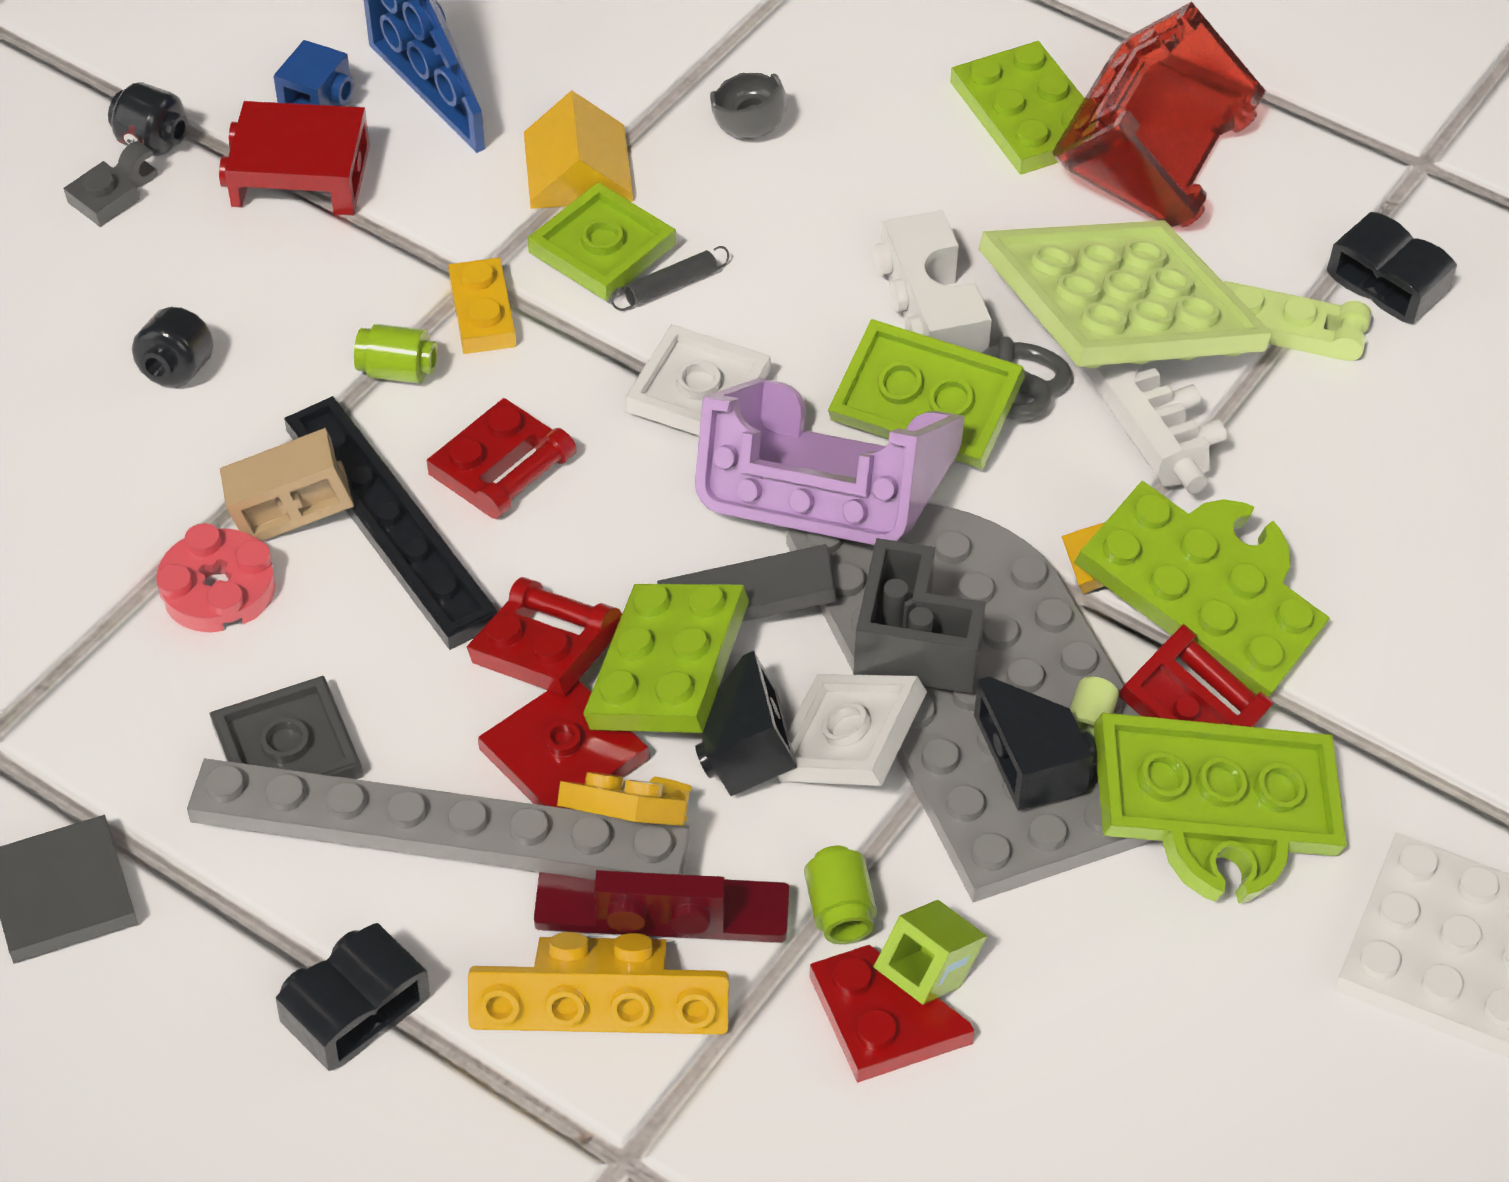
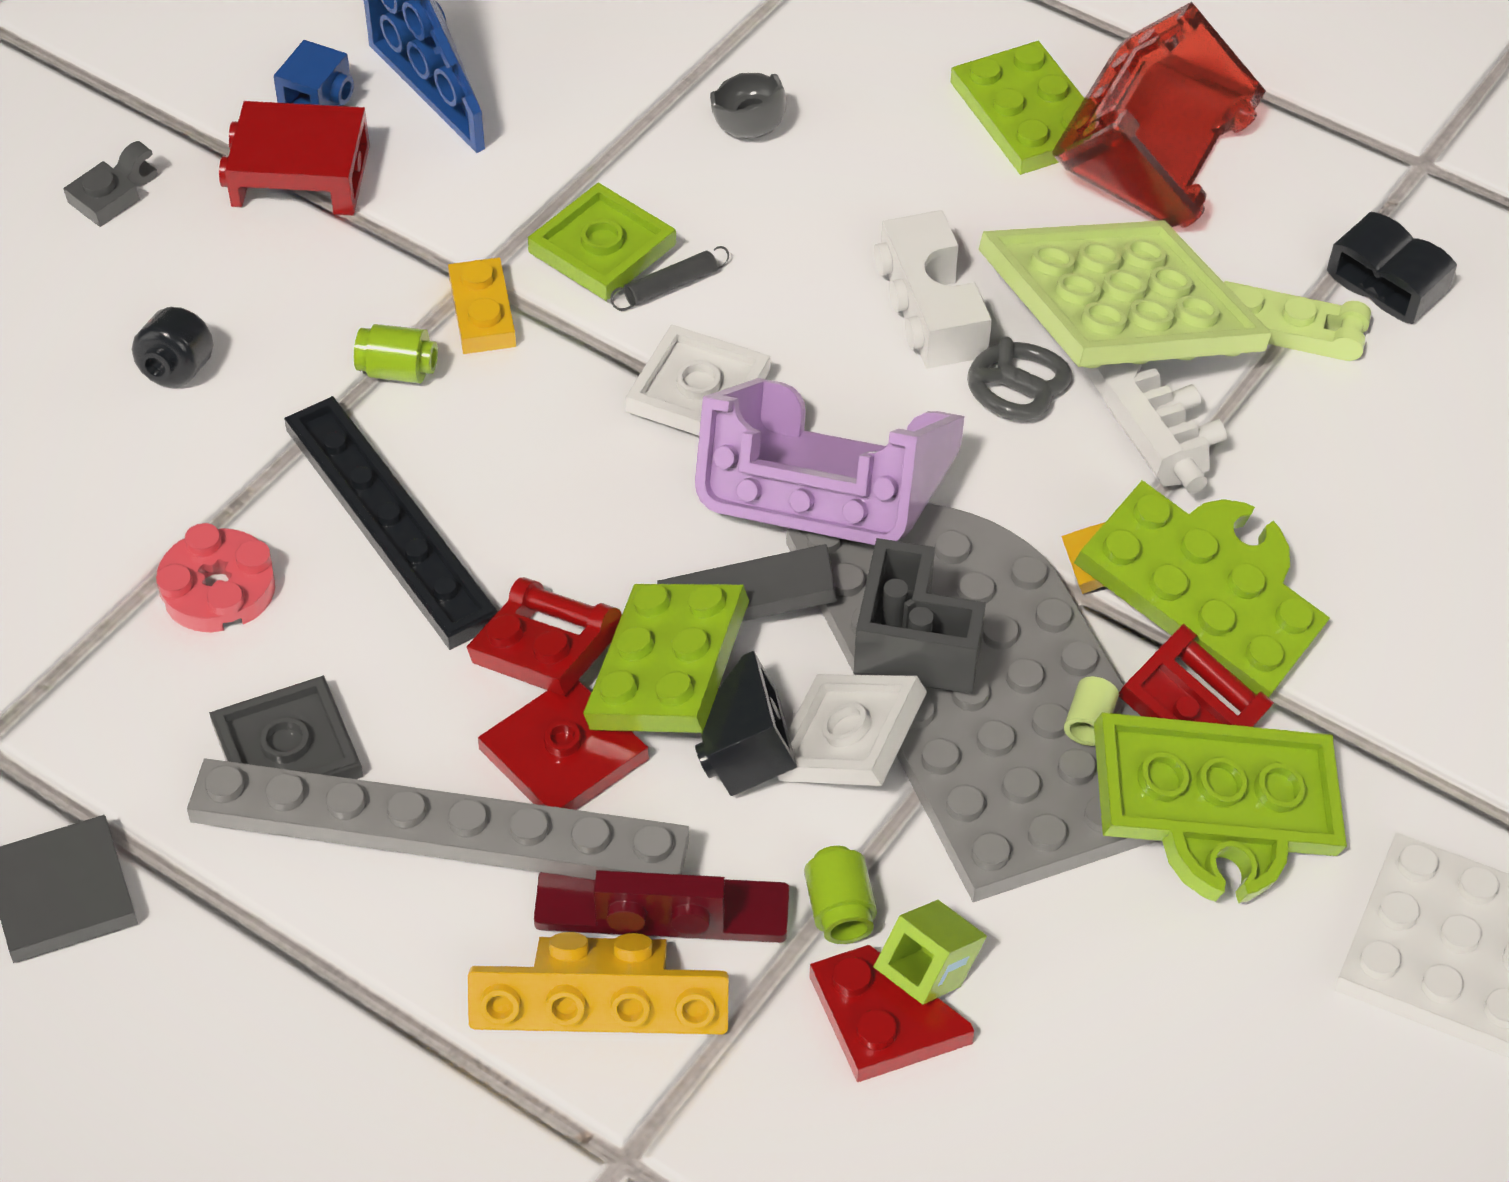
(148, 116): black head -> none
(286, 486): tan hinge -> none
(352, 995): black brick -> none
(490, 448): red plate -> none
(573, 151): yellow slope -> none
(640, 801): yellow hinge -> none
(908, 373): lime plate -> none
(1033, 744): black slope -> none

